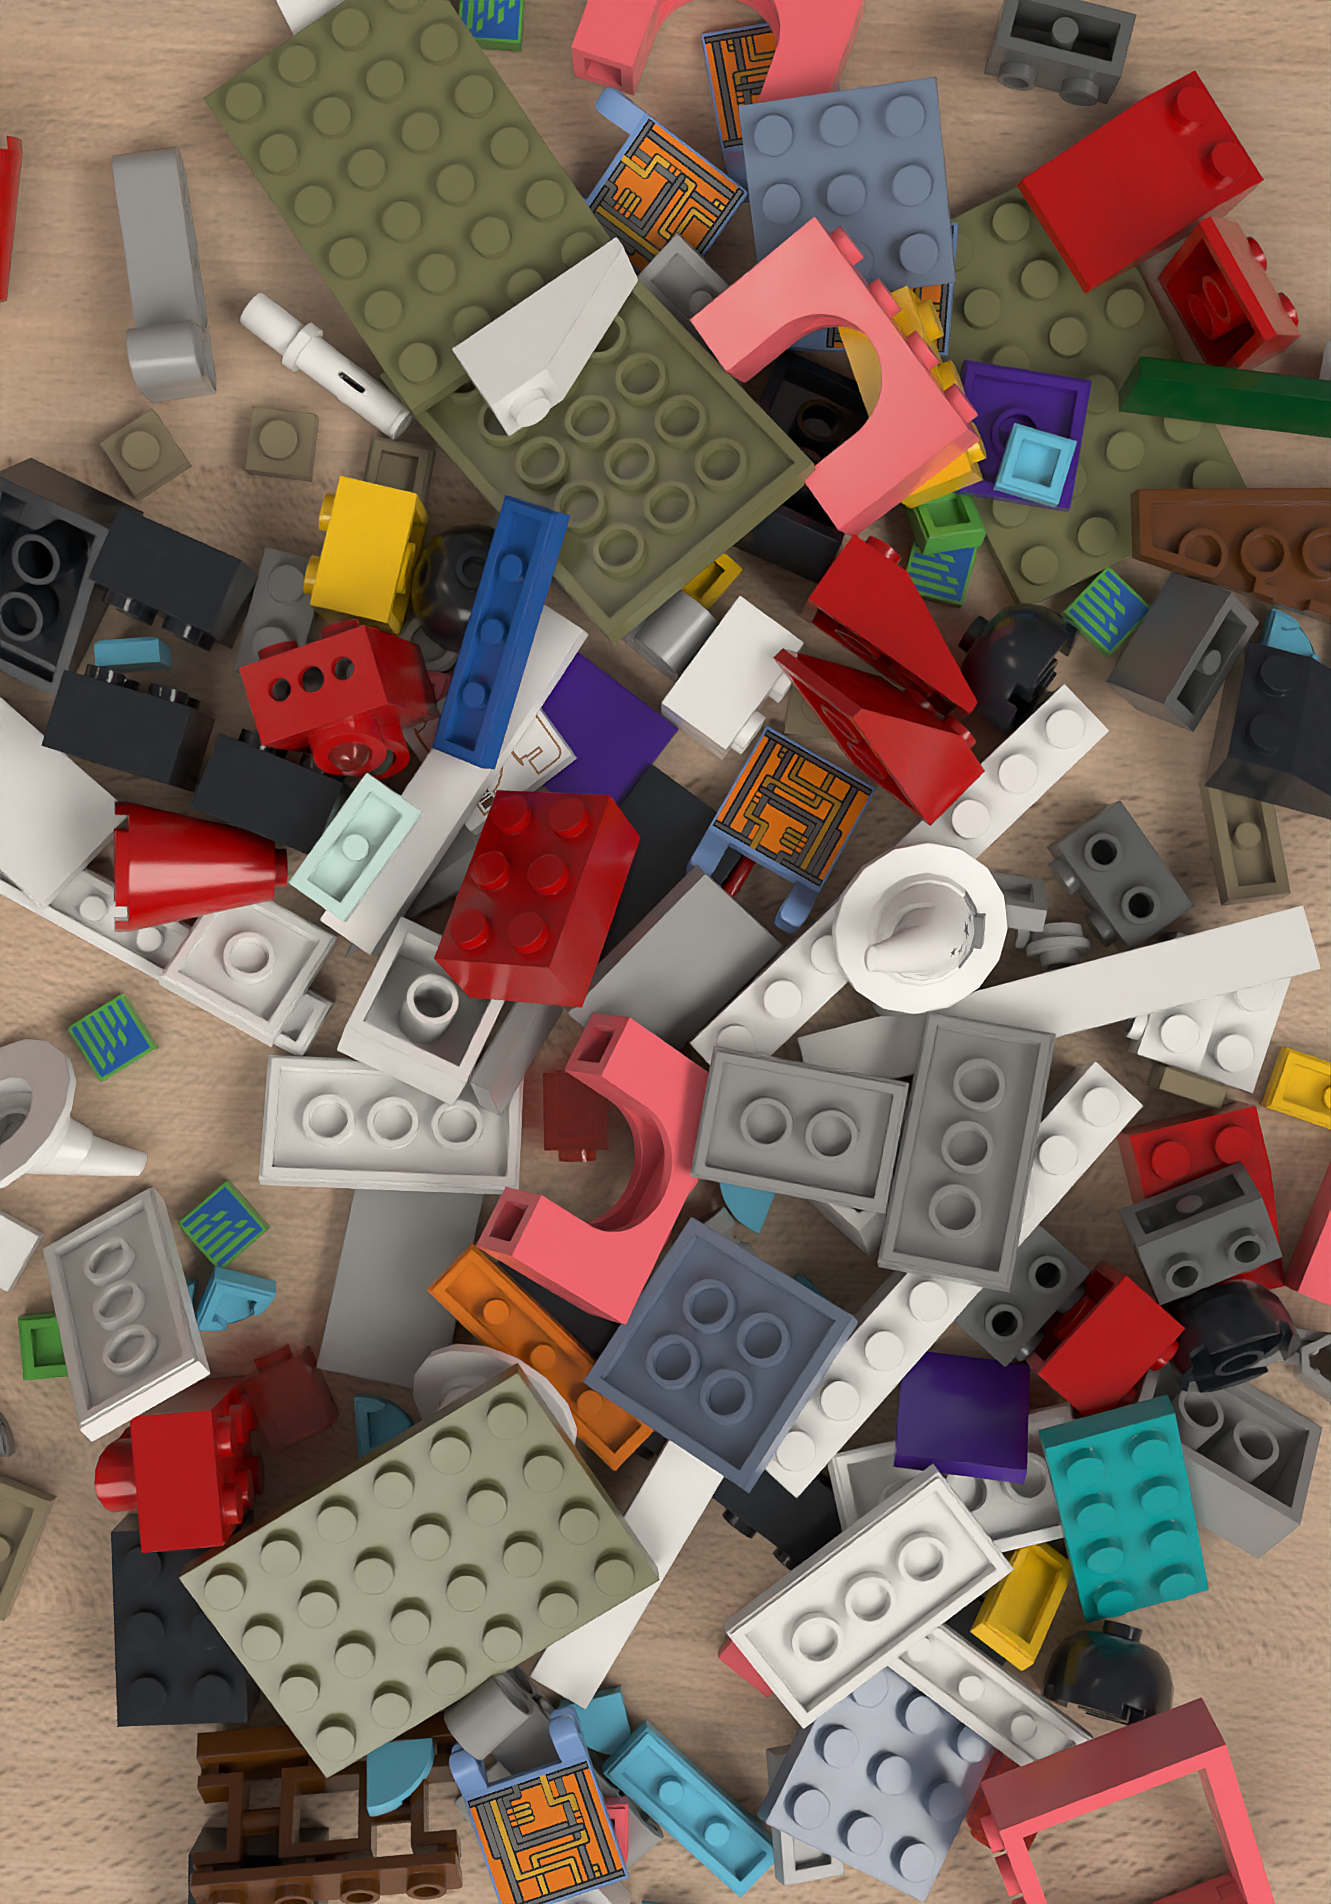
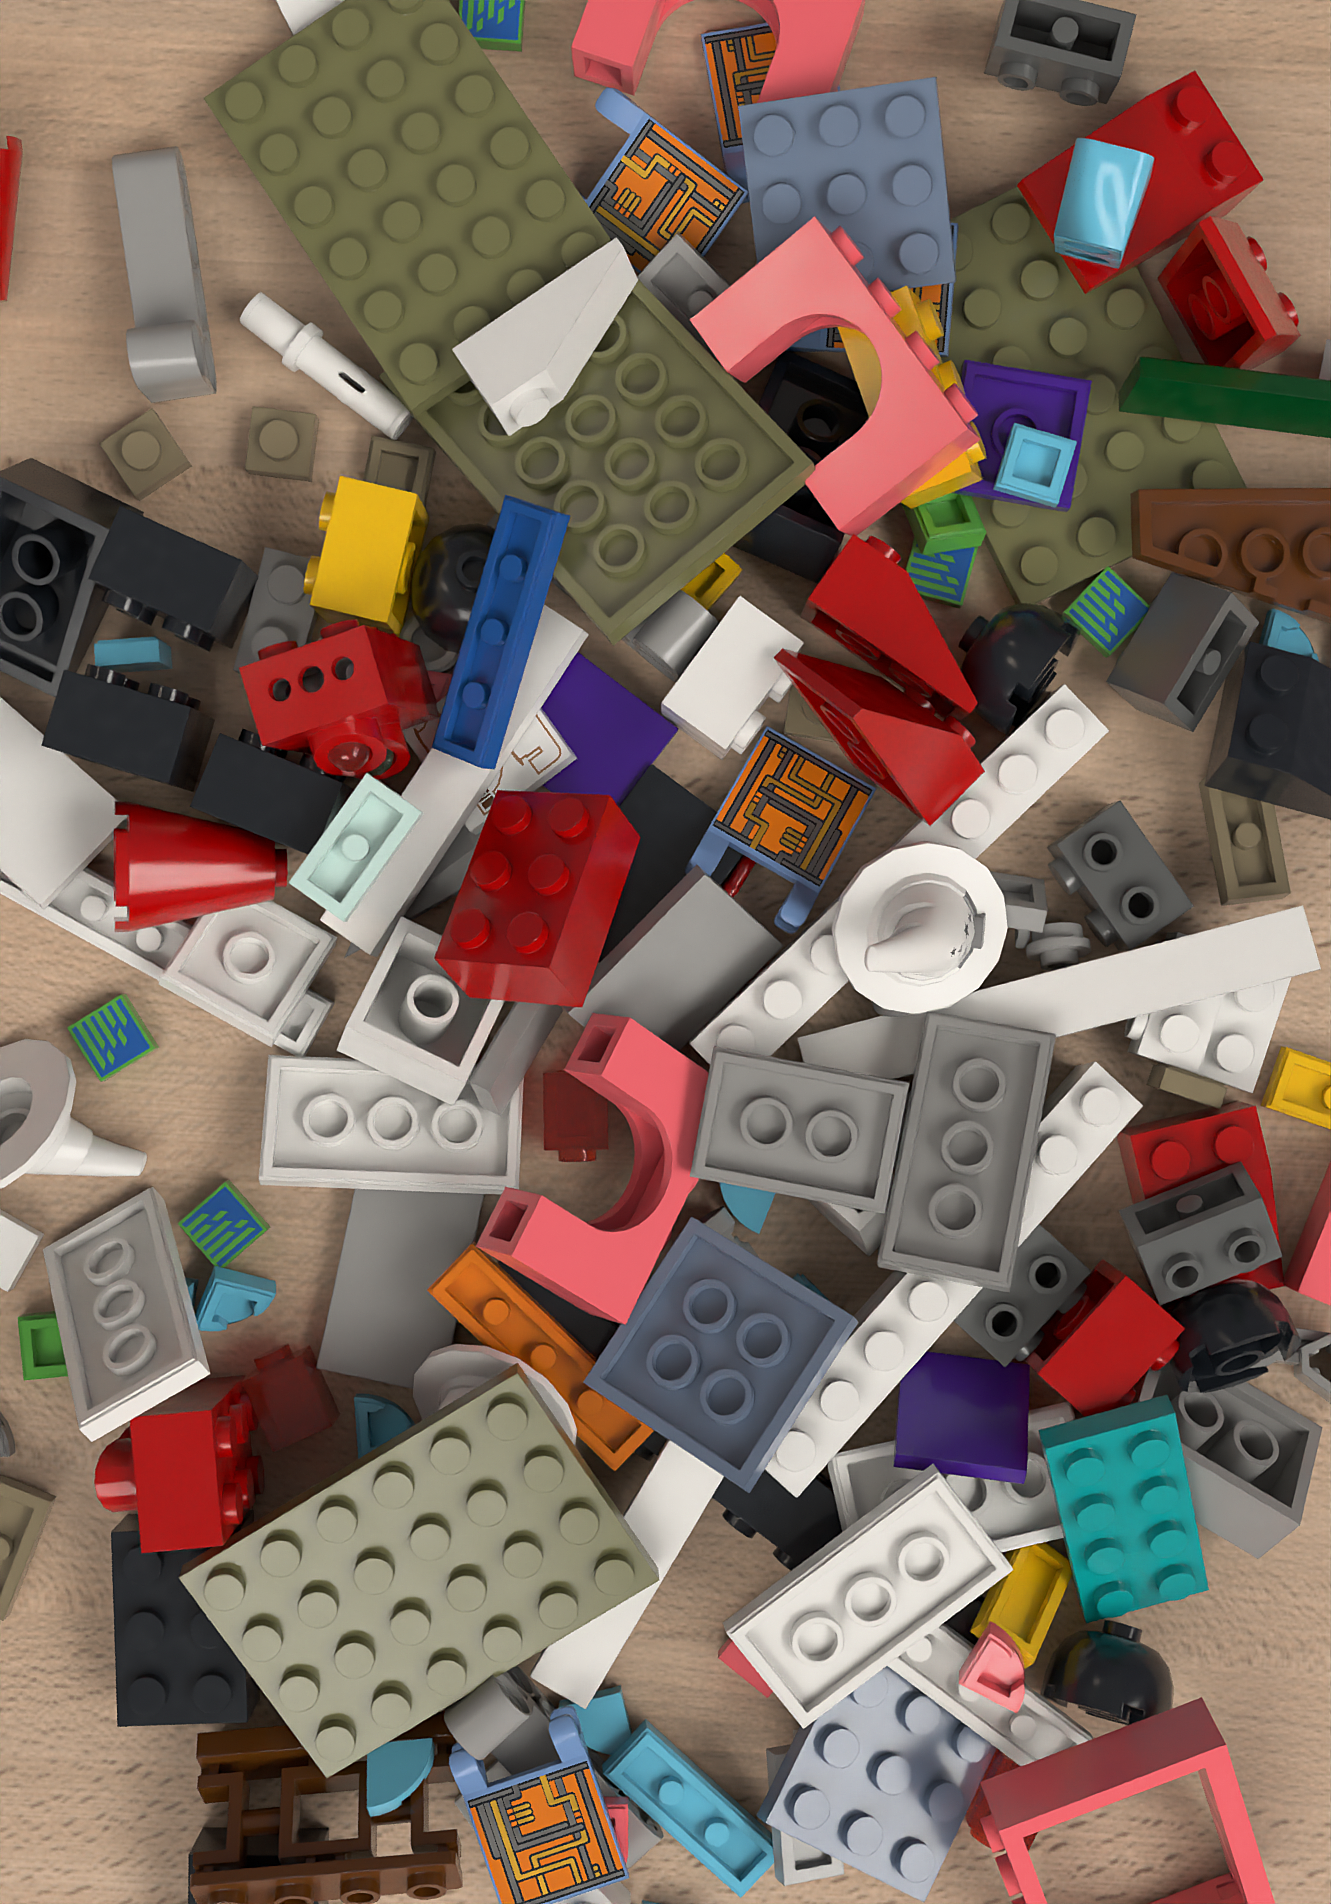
(995, 1669): none -> coral tile
(1101, 201): none -> medium azure piece

